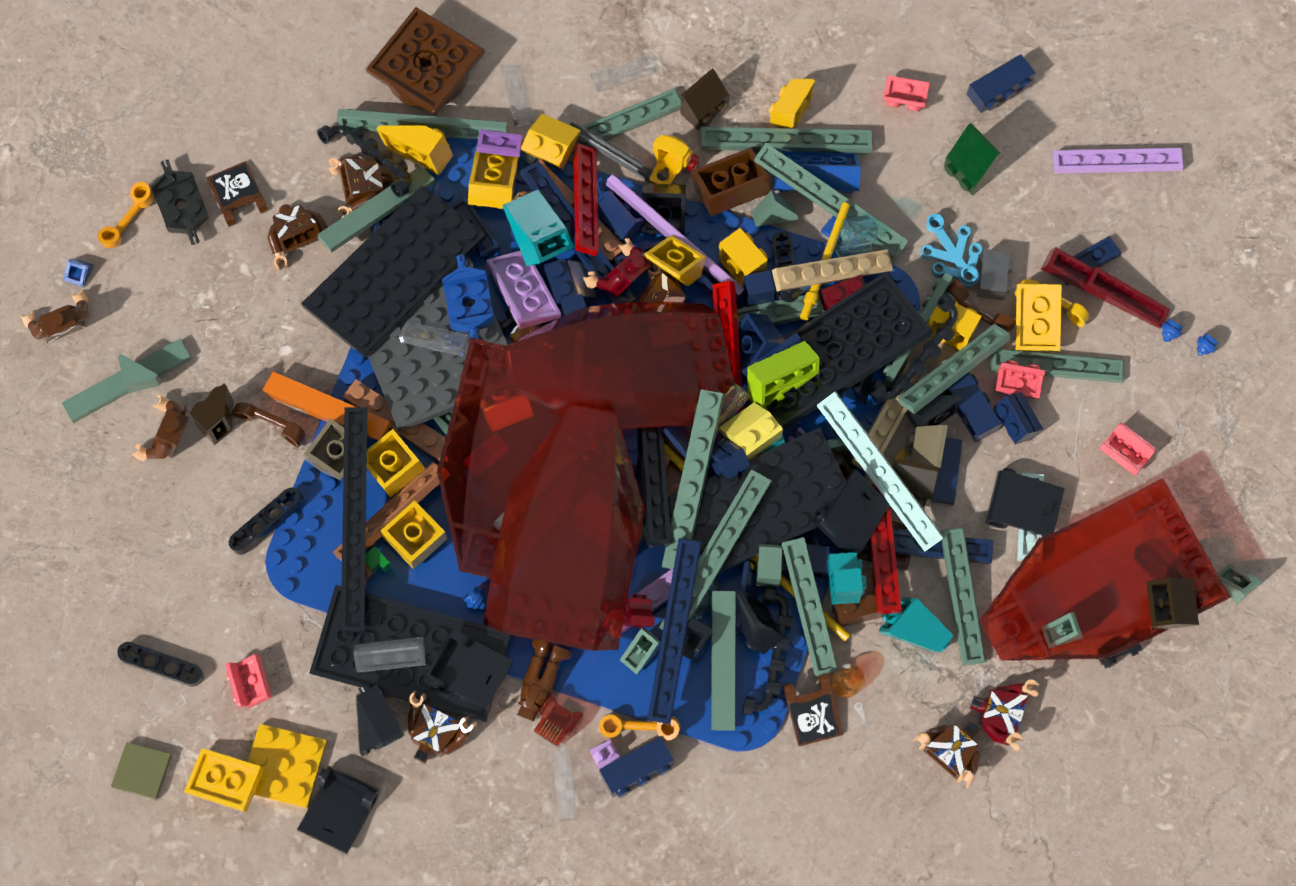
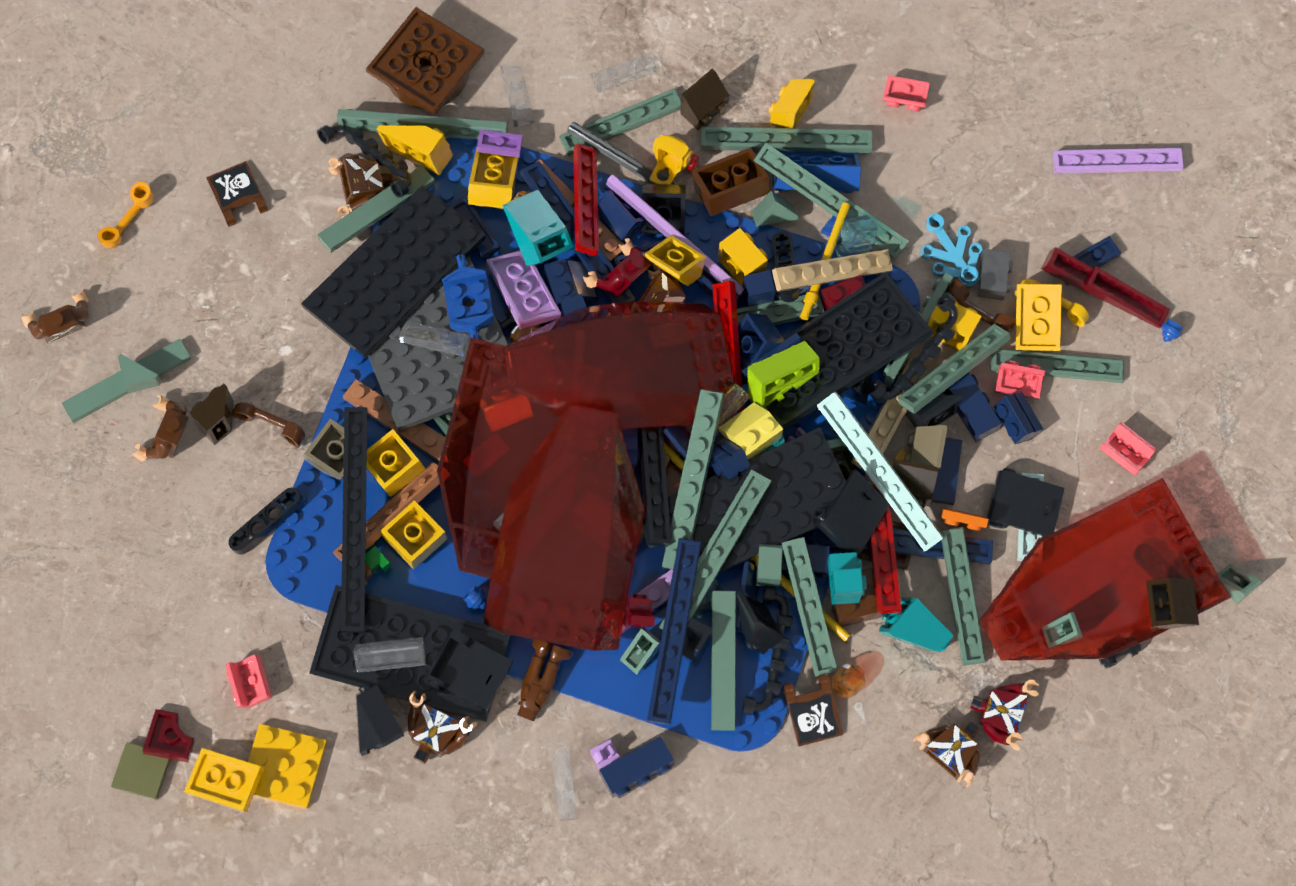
(77, 271): blue slope -> none
(159, 666): black beam -> none
(167, 739): none -> dark red tile
(177, 187): pearl dark grey plate -> none
(293, 229): reddish brown torso -> none
(318, 404): orange slope -> none
(339, 807): black door -> none
(550, 141): yellow slope -> none
(557, 722): clear red piece -> none
(612, 724): light orange piece -> none
(972, 160): dark green slope -> none
(972, 521): none -> orange plate
(1001, 84): dark blue brick -> none
(1206, 345): blue plate -> none

